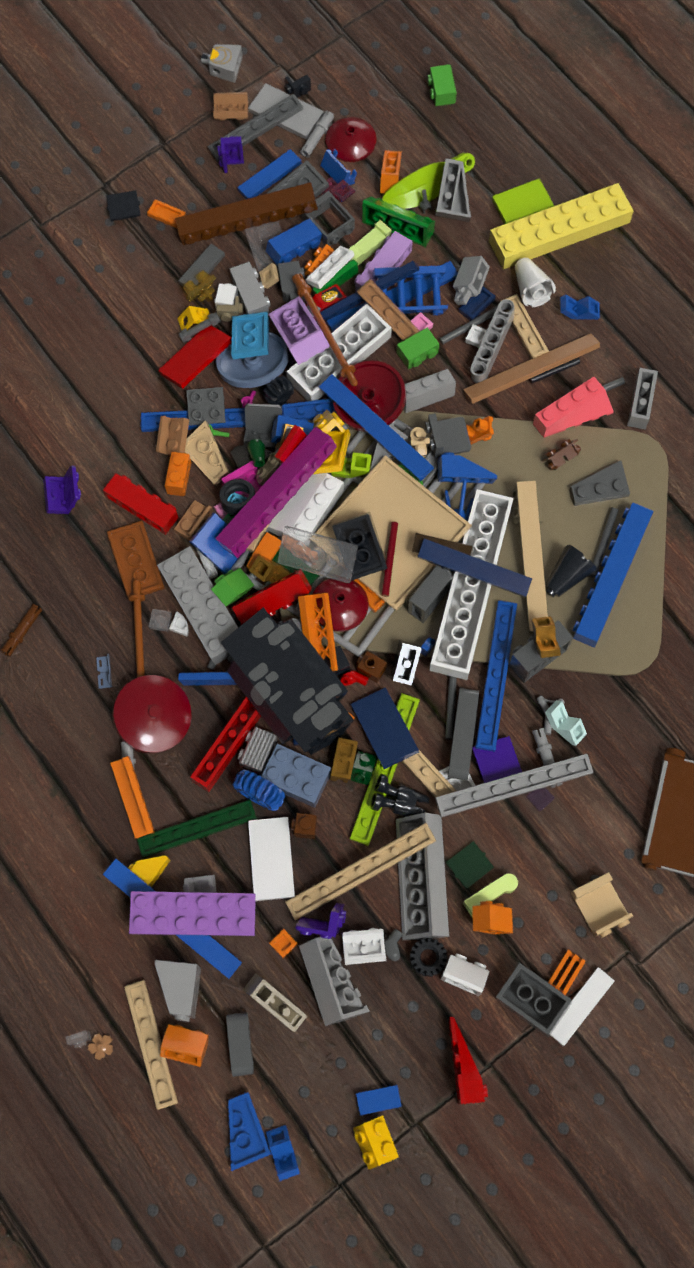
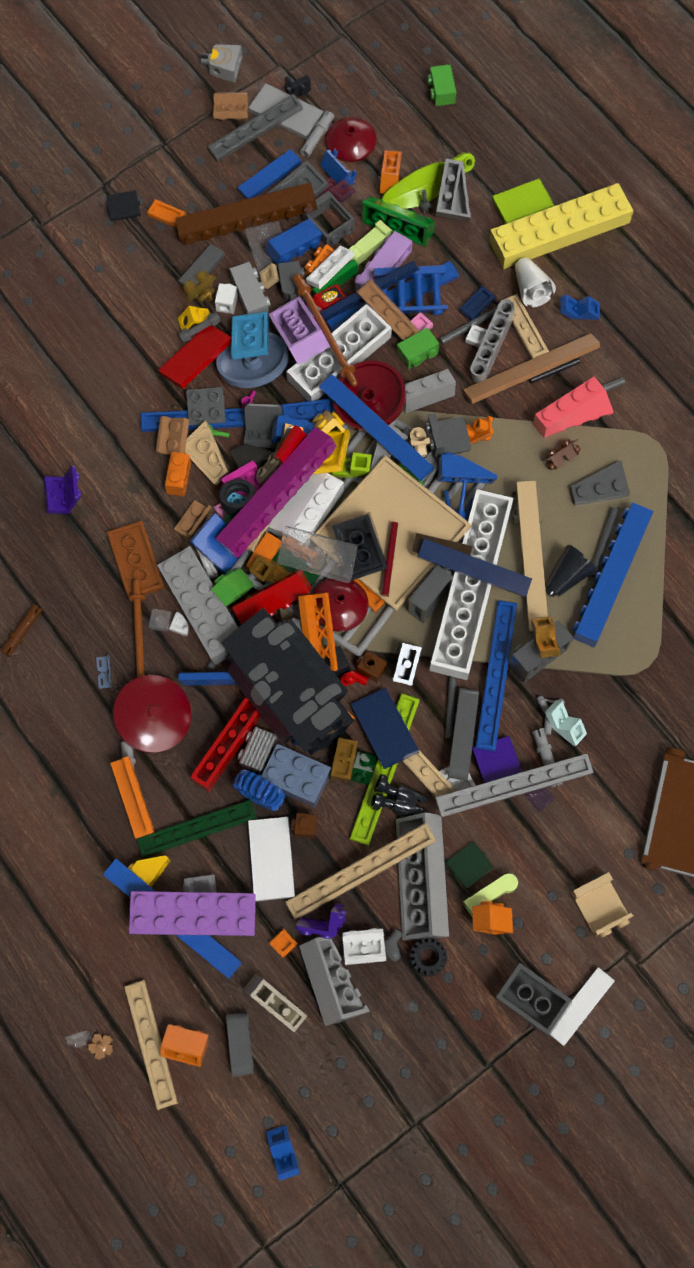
(140, 503): red brick -> none
(180, 987): light grey slope -> none
(226, 312): dark tan bracket -> none
(230, 152): dark purple bracket -> none
(246, 1133): blue wing -> none
(256, 450): dark green cone -> none
(278, 391): black gear -> none
(375, 1142): yellow bracket -> none
(378, 1100): blue tile -> none
(427, 646): blue tile -> none
(465, 974): white slope -> none
(467, 1077): red wedge -> none
(470, 279): light grey hinge -> none
(574, 958): orange tile -> none
(642, 398): light grey brick -> none

